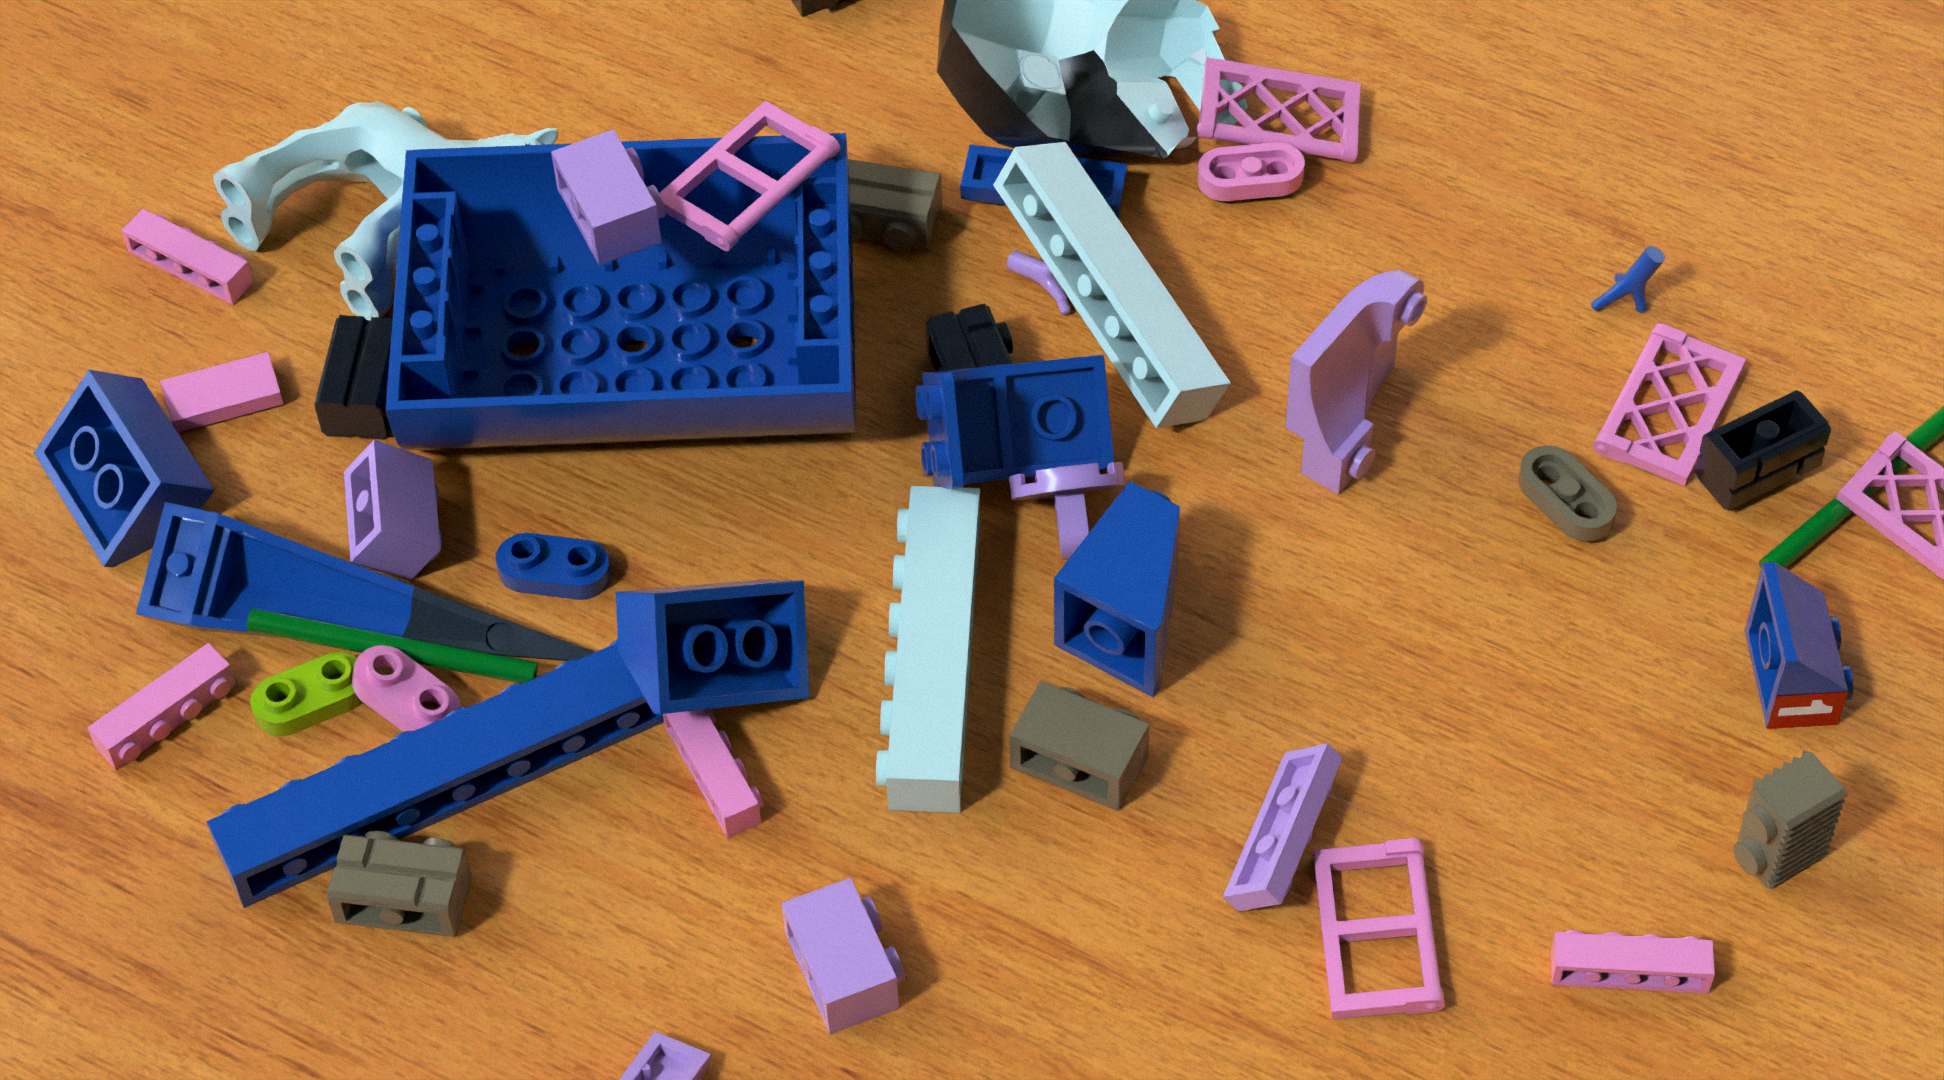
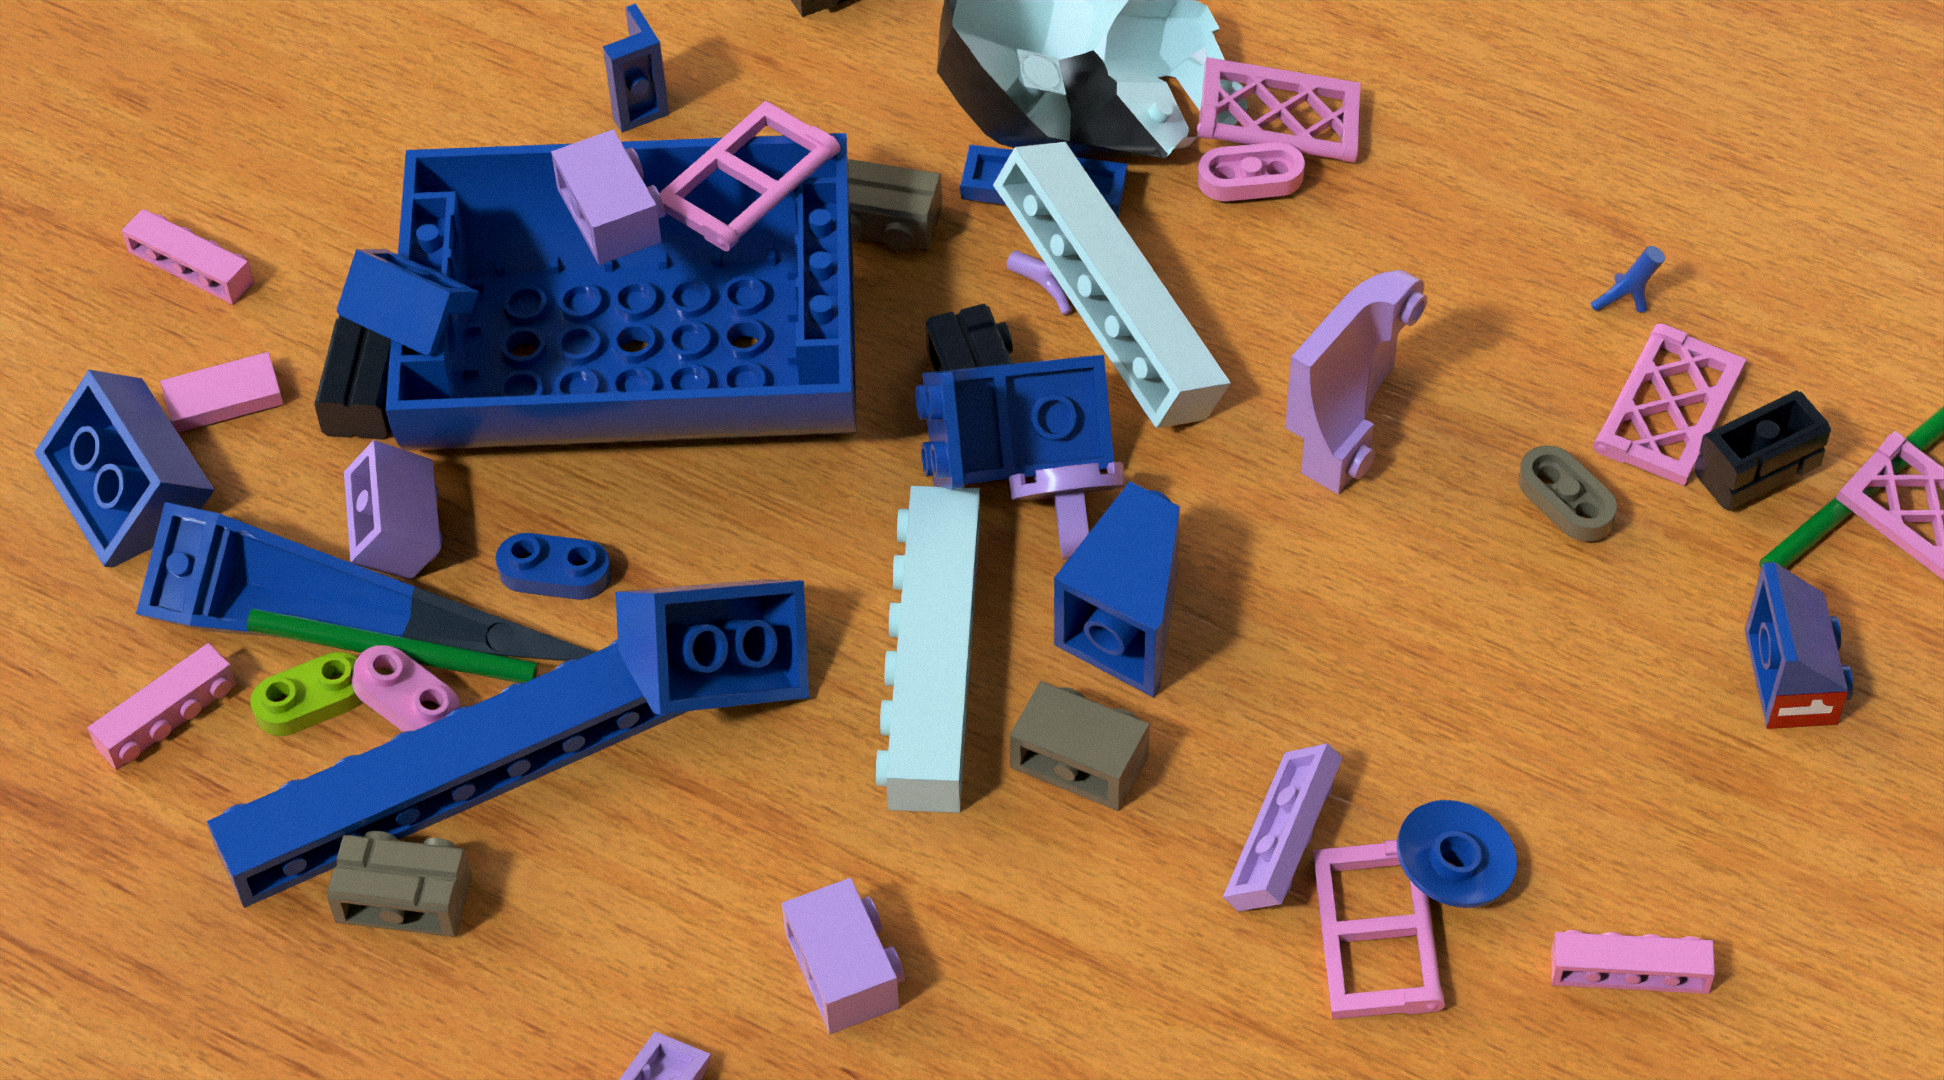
(357, 146): light aqua animal -> none
(402, 299): none -> blue panel
(636, 74): none -> blue panel
(715, 770): bright pink piece -> none
(1469, 840): none -> blue dish
(1789, 820): dark tan brick -> none

